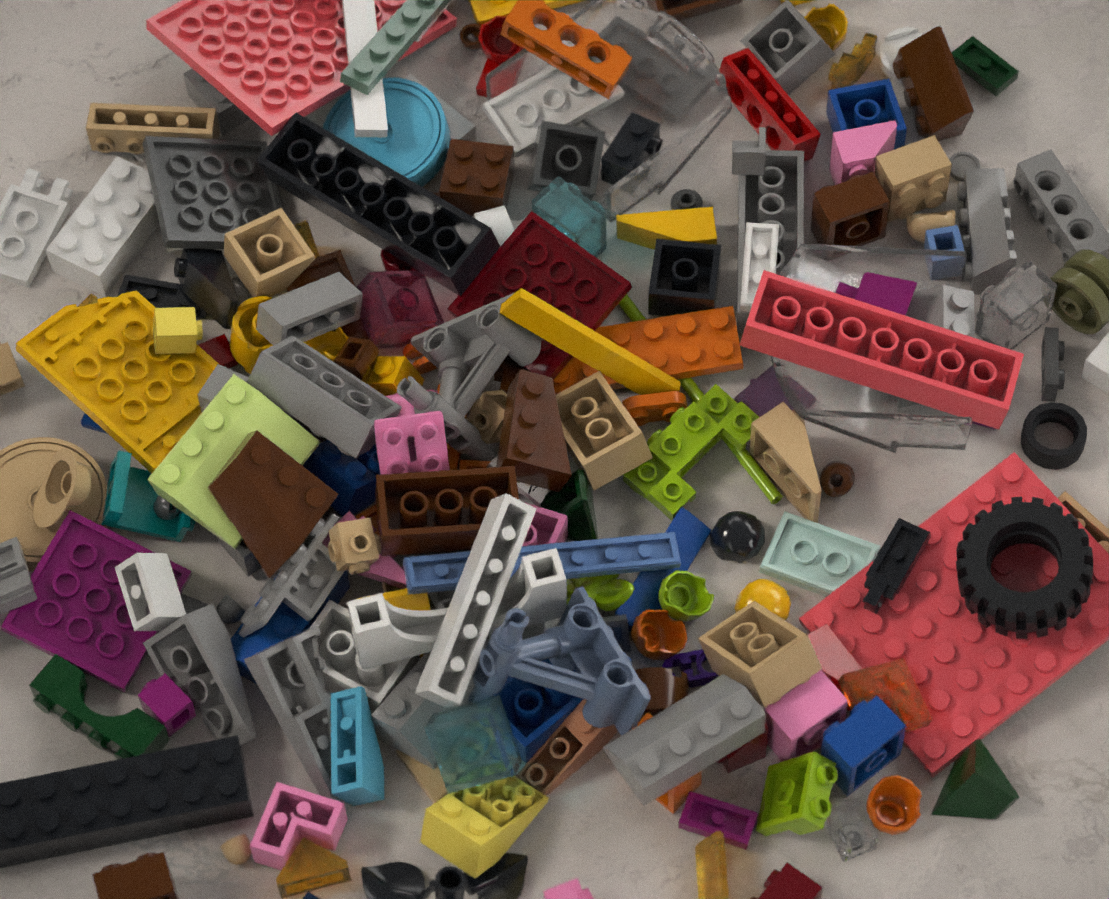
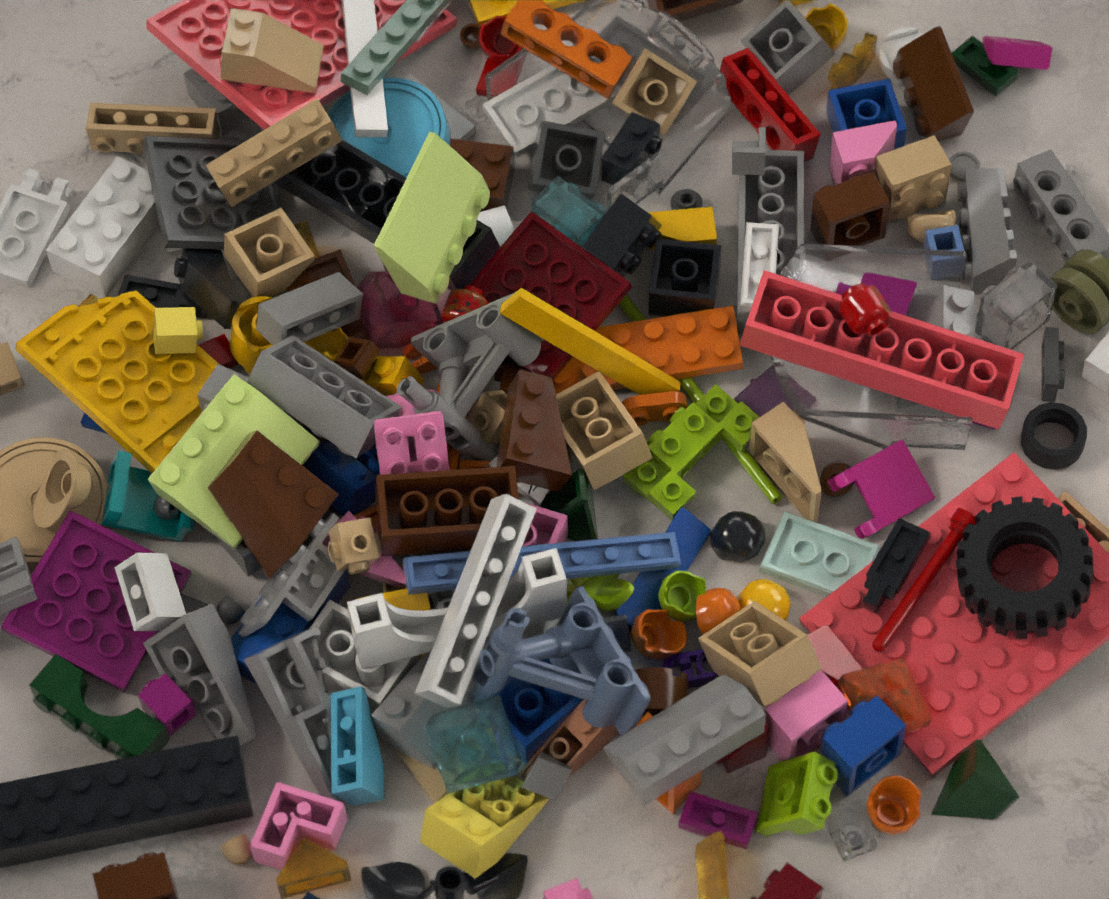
(269, 53): none -> tan slope
(274, 152): none -> tan brick
(431, 220): none -> yellowish green slope
(463, 301): none -> red head
(547, 776): none -> light grey slope
(623, 236): none -> black brick
(654, 90): none -> tan slope
(715, 608): none -> orange hair
(864, 309): none -> red head
(888, 485): none -> dark pink flag
(958, 524): none -> red piece
(1017, 52): none -> dark pink slope

